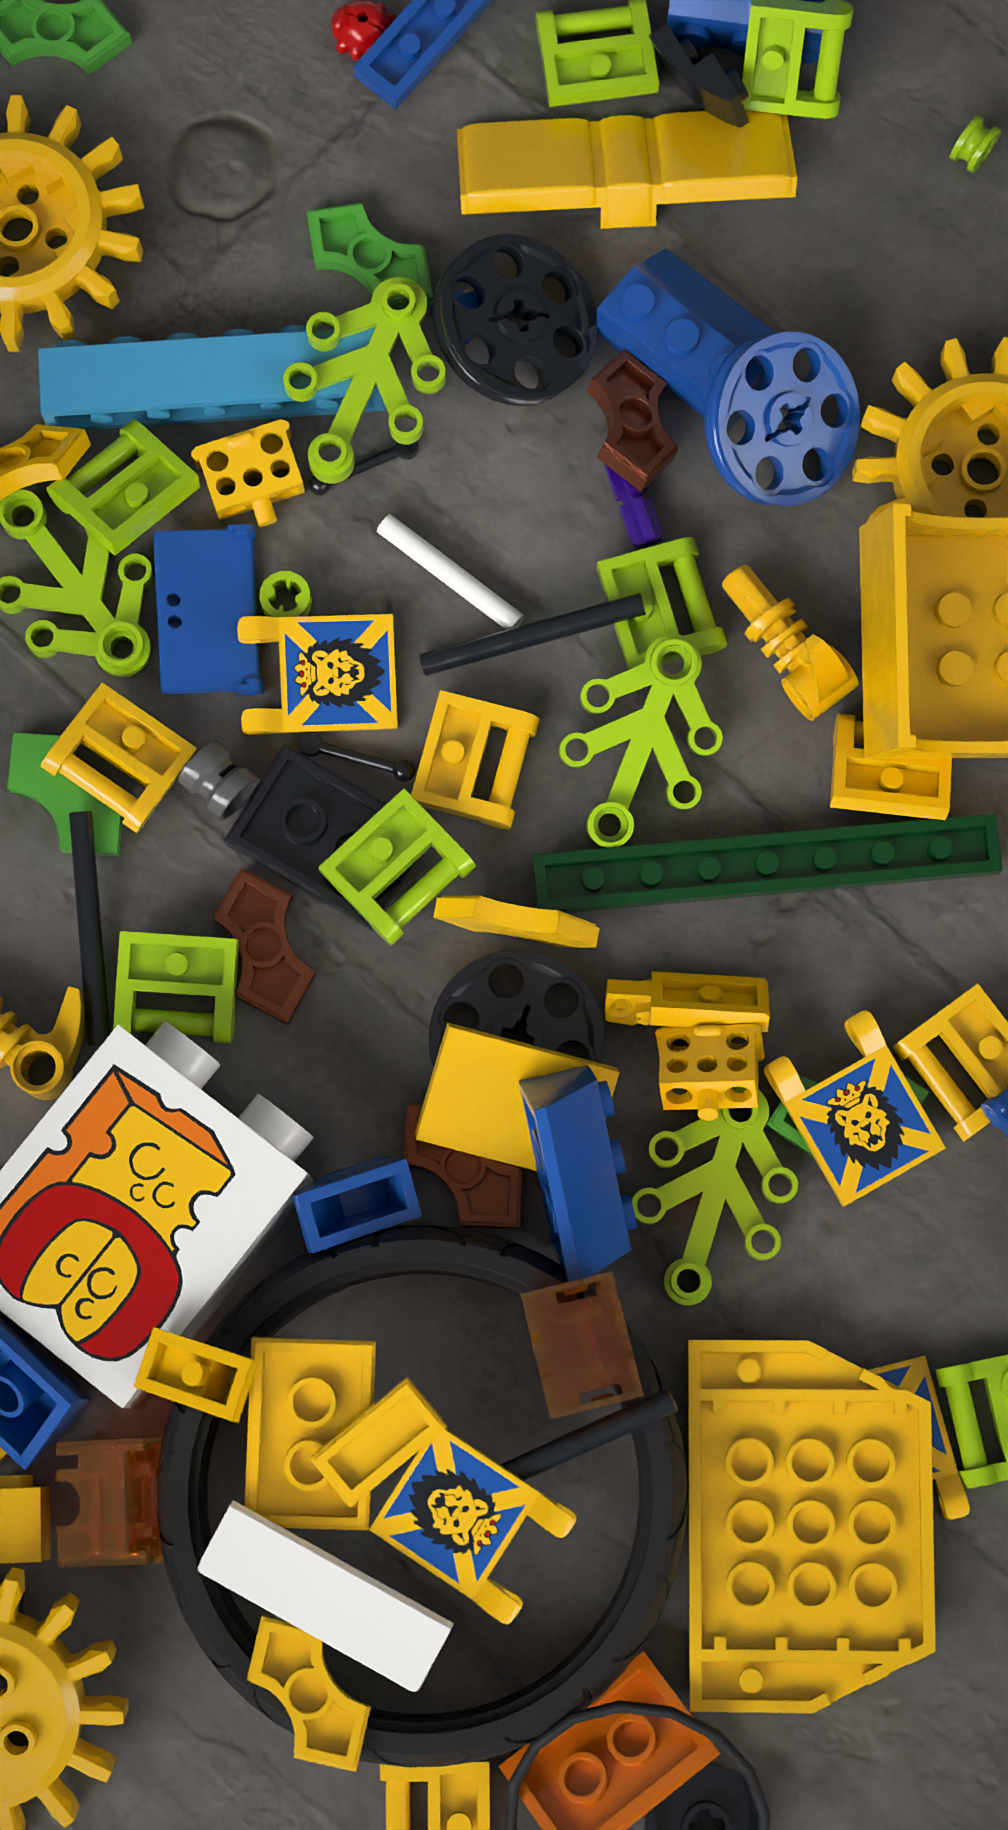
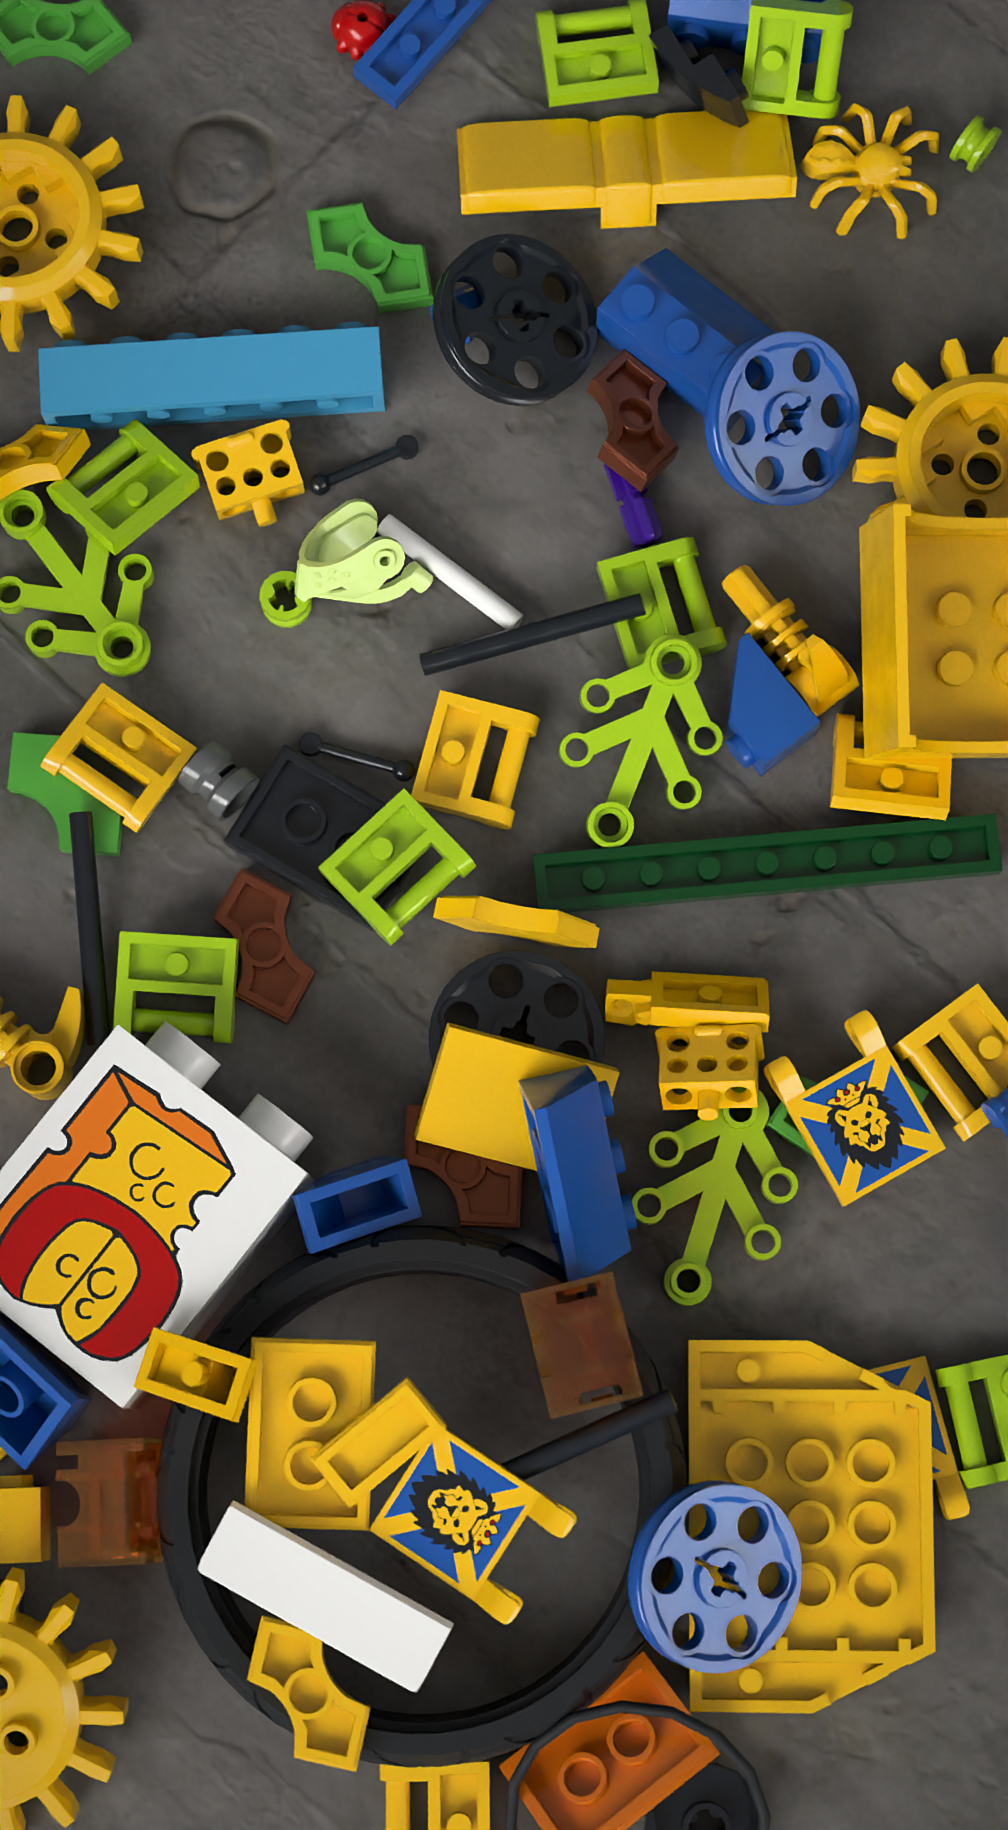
(216, 588): blue door -> none
(332, 673): flag -> none
(348, 565): none -> yellowish green helmet
(367, 368): lime plant -> none
(694, 1589): none -> wedge
(764, 711): none -> blue slope
(873, 168): none -> yellow animal

